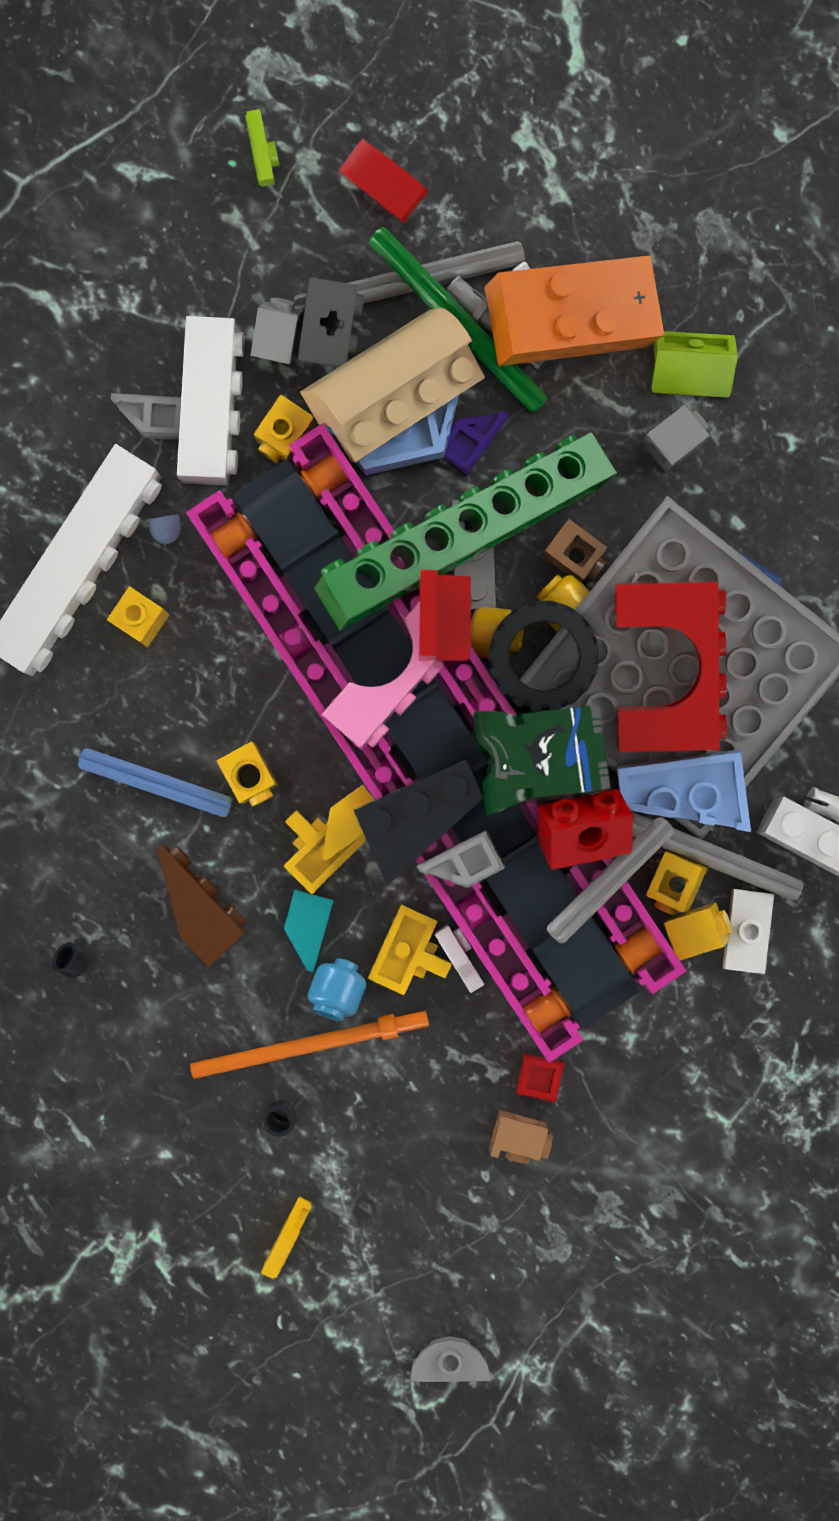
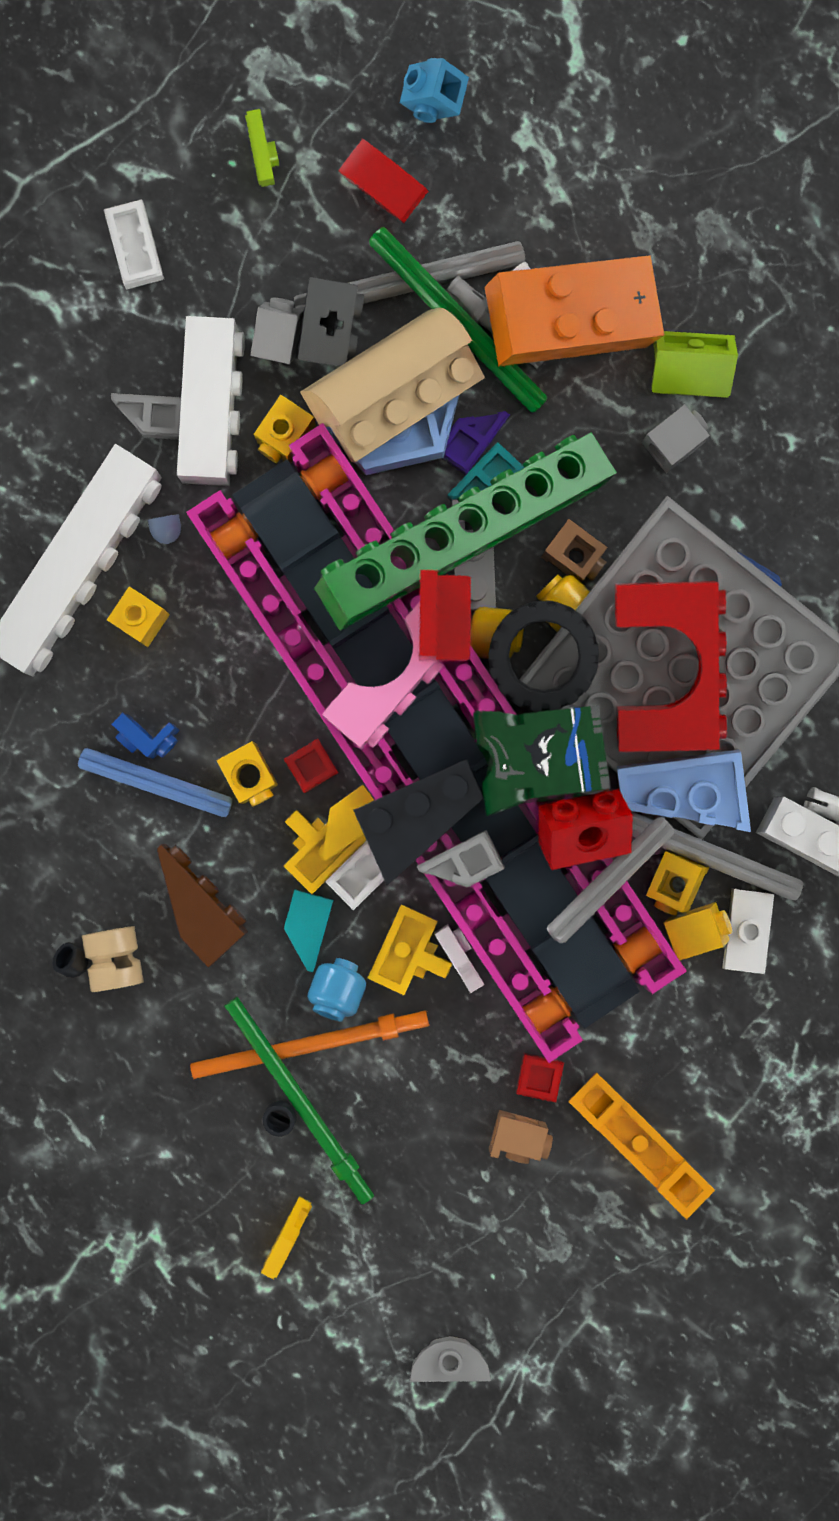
(105, 945): none -> tan wheel
(133, 244): none -> white plate
(135, 737): none -> blue bracket
(311, 766): none -> red tile
(343, 1163): none -> green bar
(356, 877): none -> white plate
(434, 90): none -> dark azure brick
(491, 465): none -> teal tile
(641, 1145): none -> light orange slope

